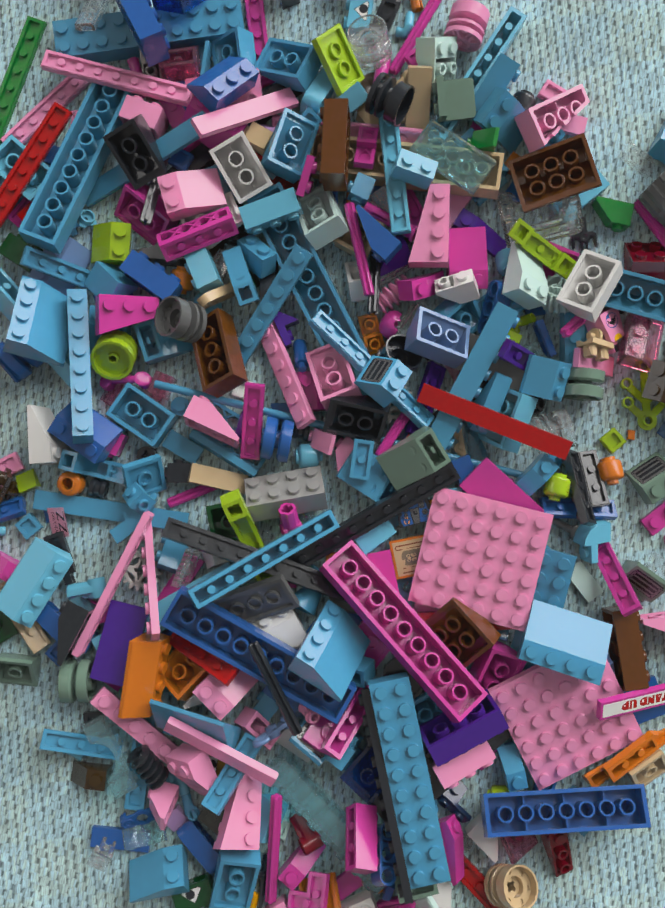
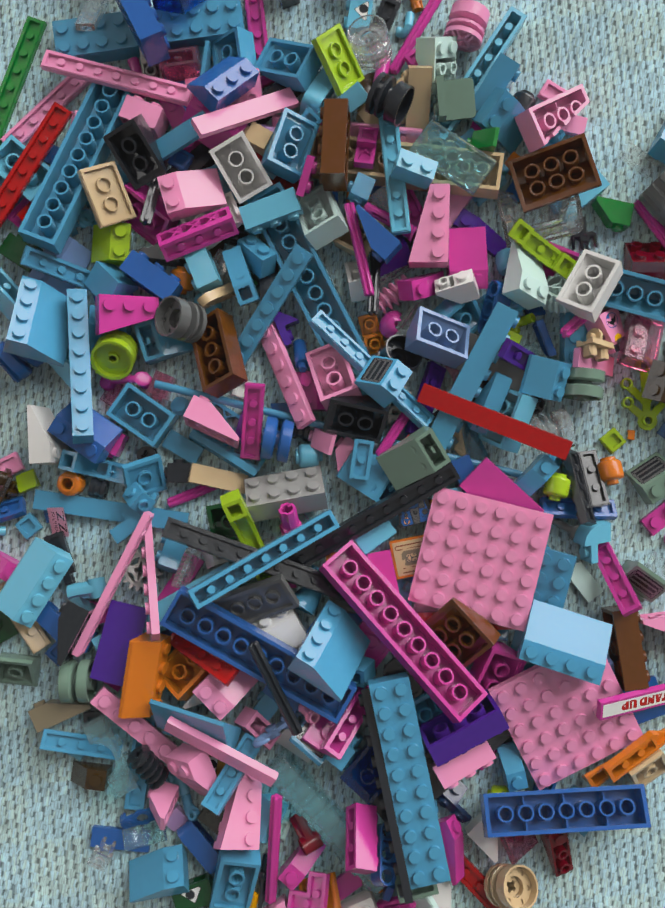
(54, 712): none -> dark tan slope
(106, 194): none -> tan tile

